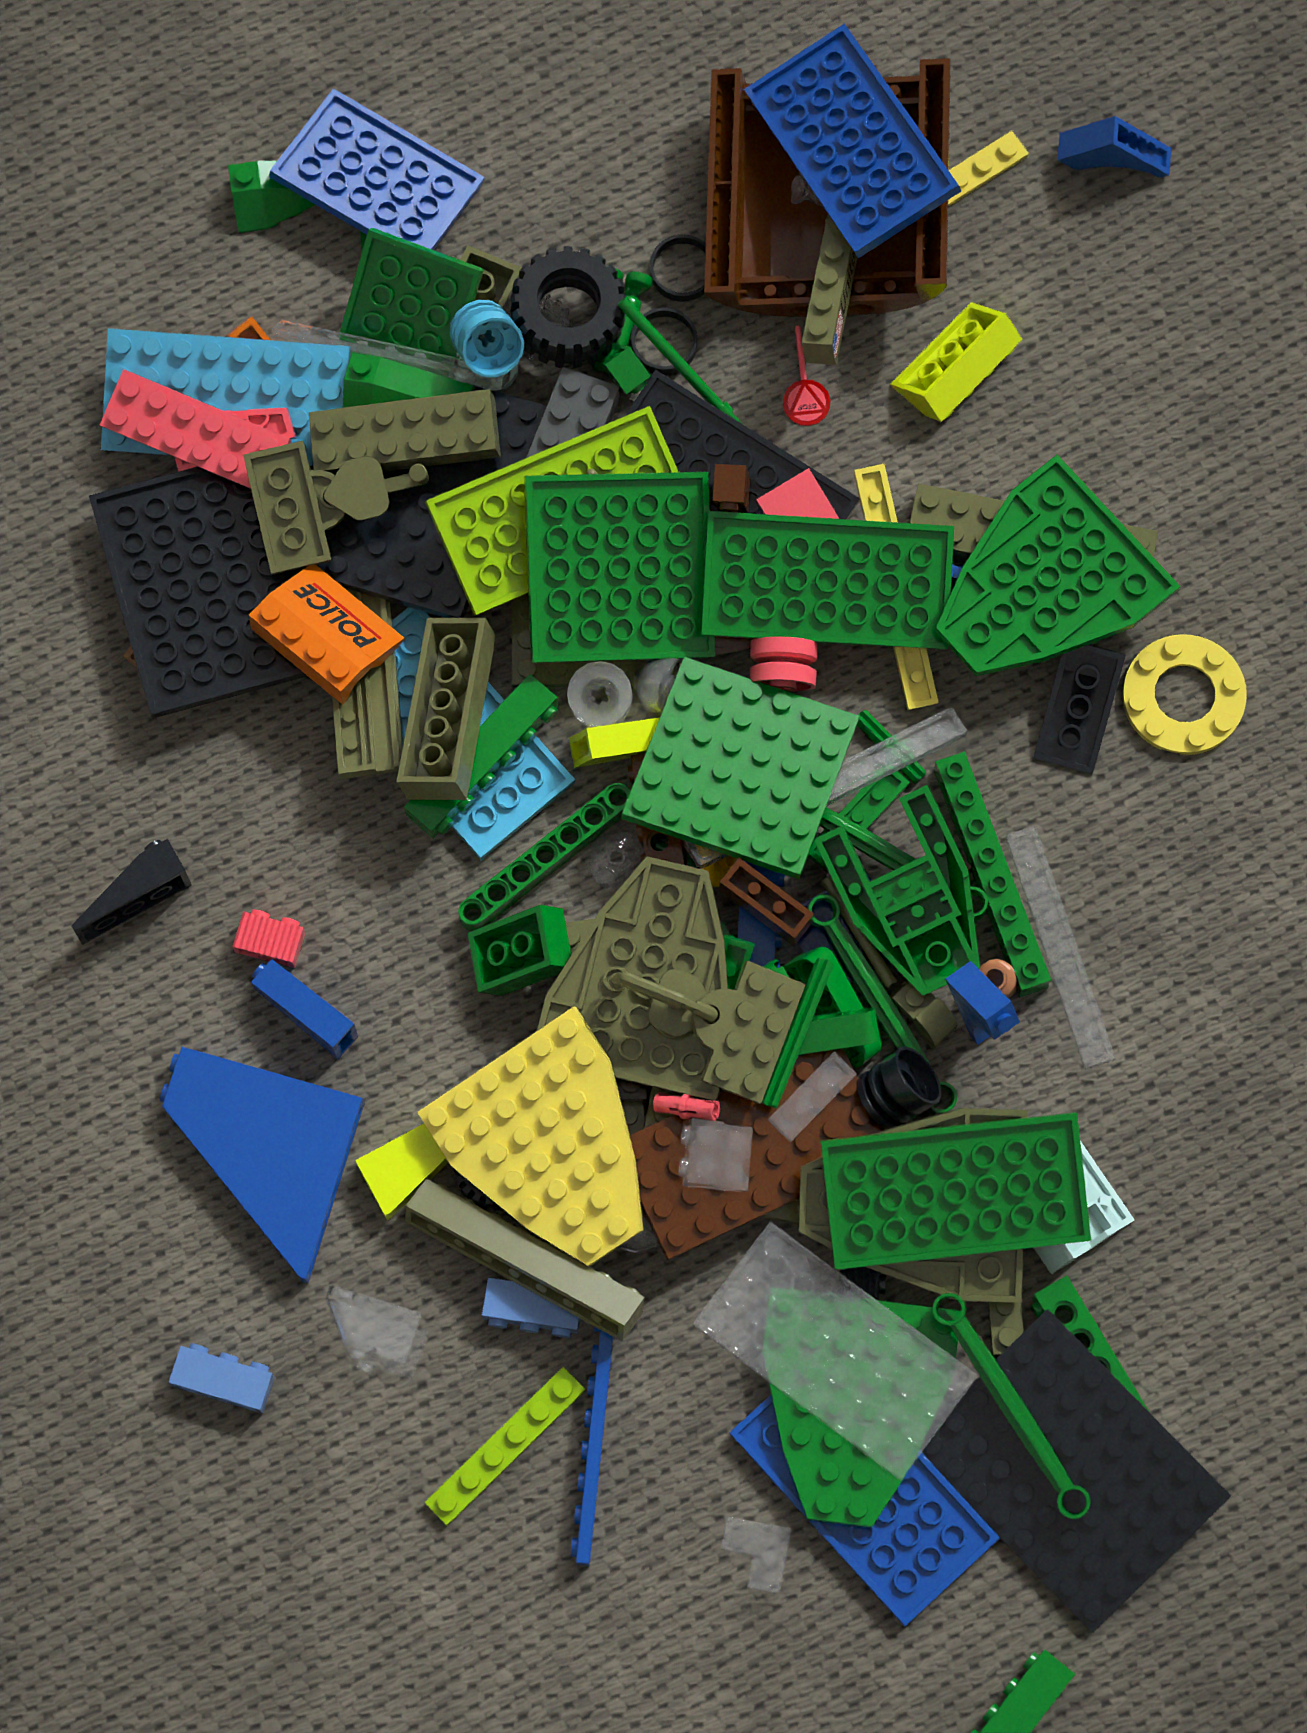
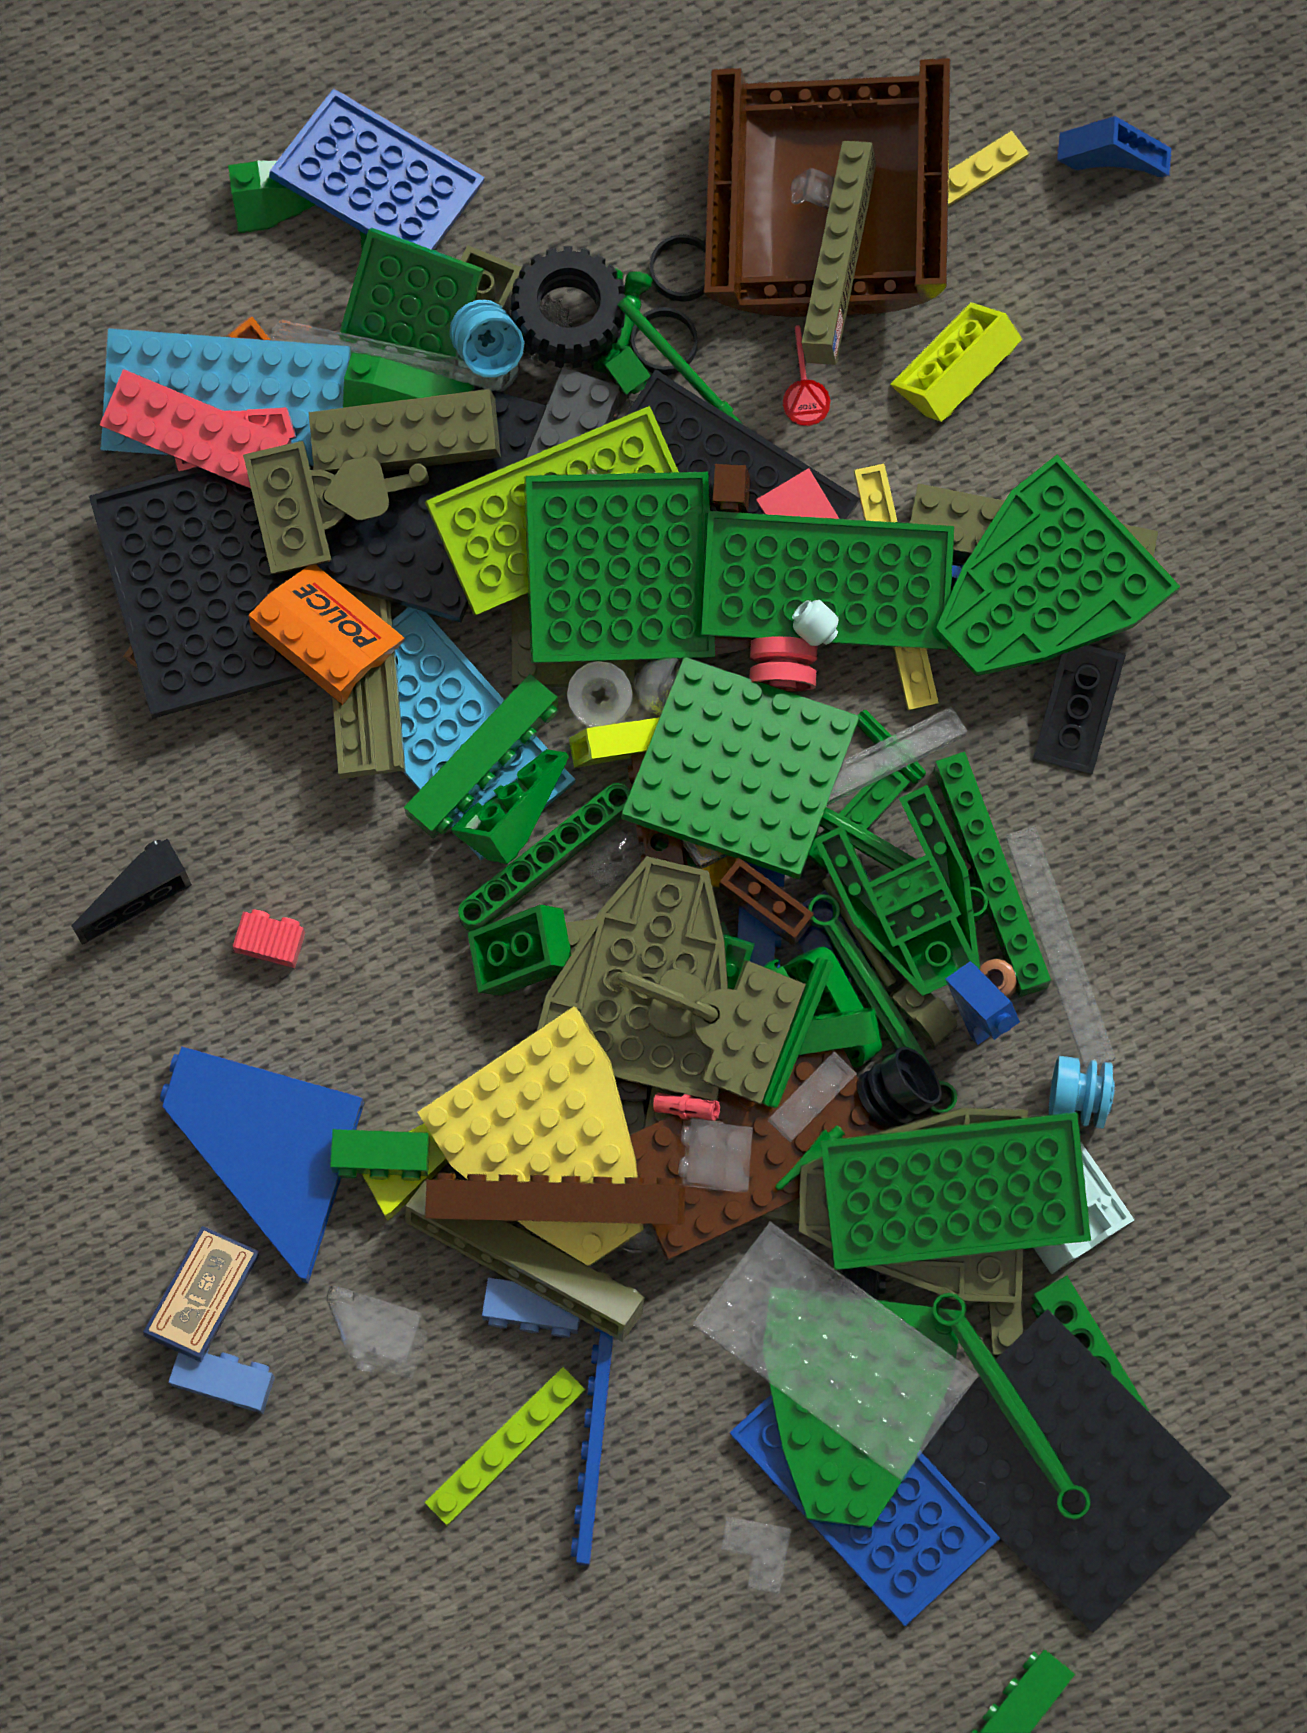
(201, 1294): none -> tile
(305, 1008): blue slope -> none
(380, 1154): none -> green brick
(446, 709): olive brick -> none
(507, 820): none -> green wedge
(555, 1201): none -> reddish brown brick
(811, 1154): none -> green piece
(815, 623): none -> light aqua head
(852, 140): blue plate -> none
(1081, 1091): none -> medium azure wheel
(1167, 733): light yellow plate -> none

